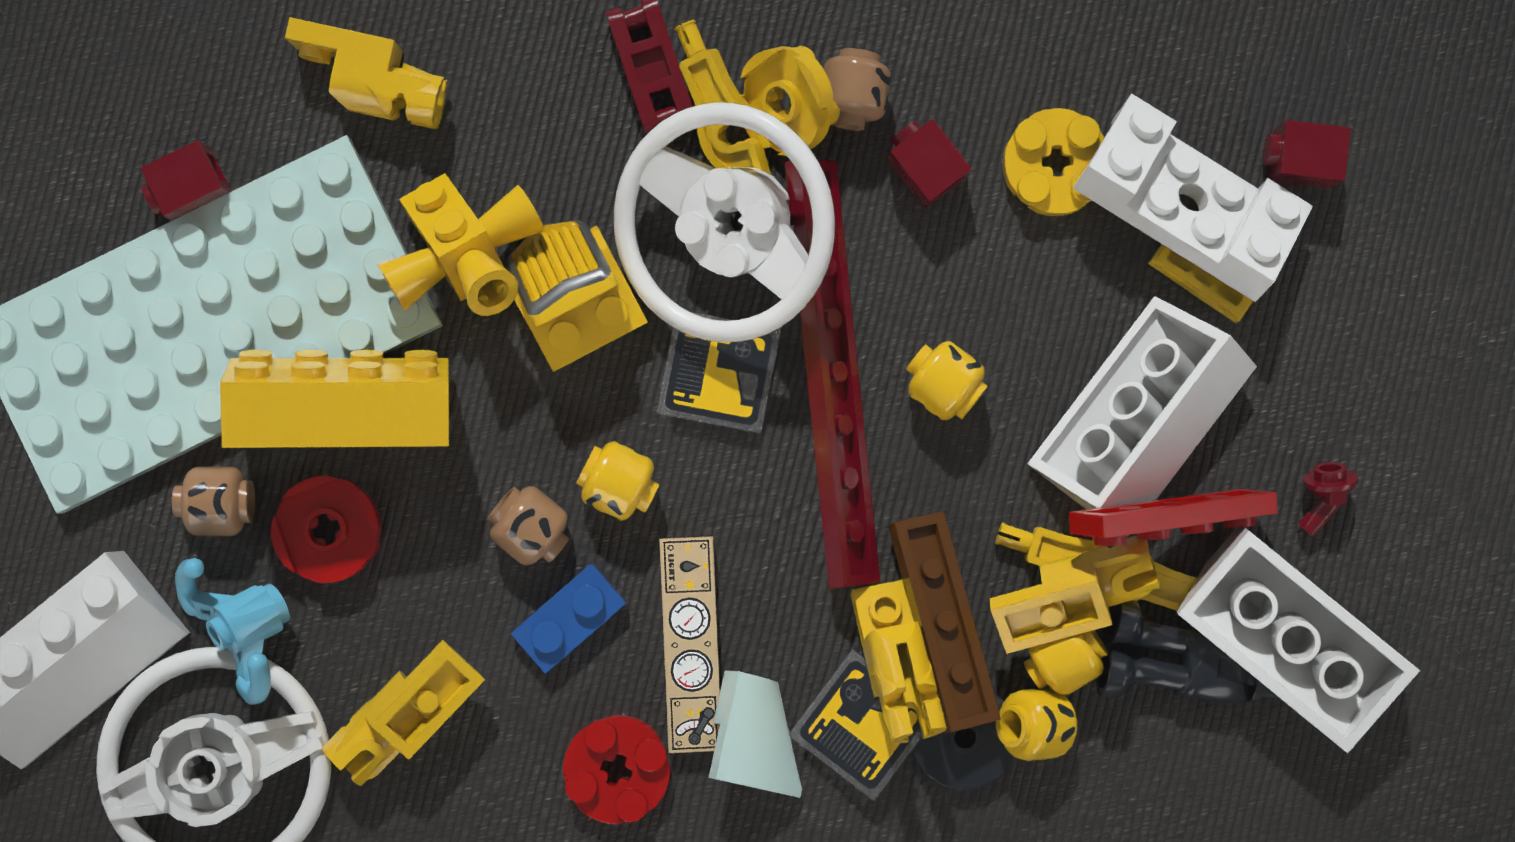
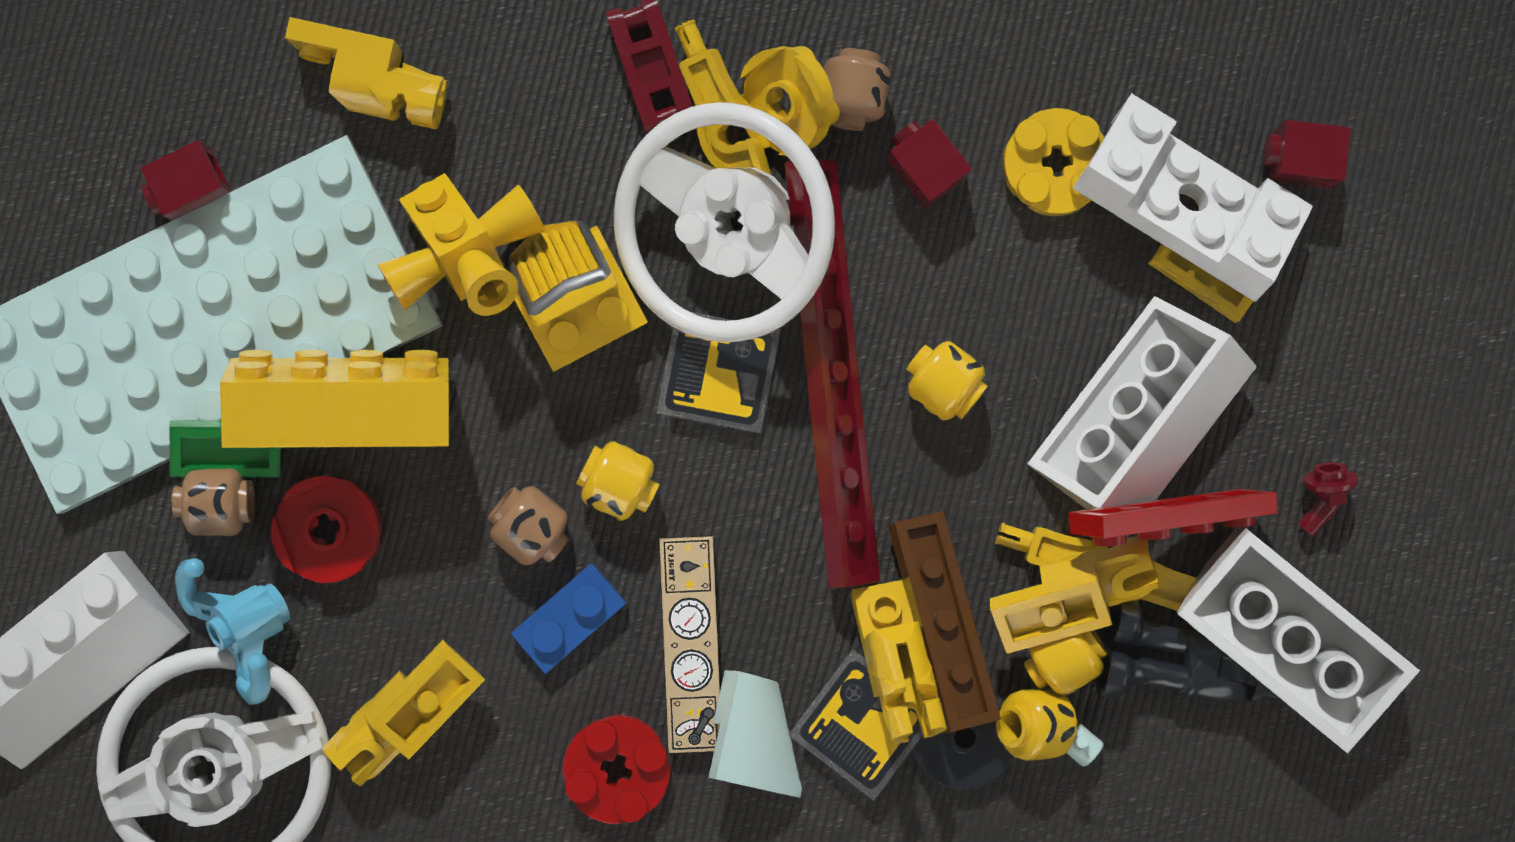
(199, 447): none -> green tile
(1085, 746): none -> light aqua hand

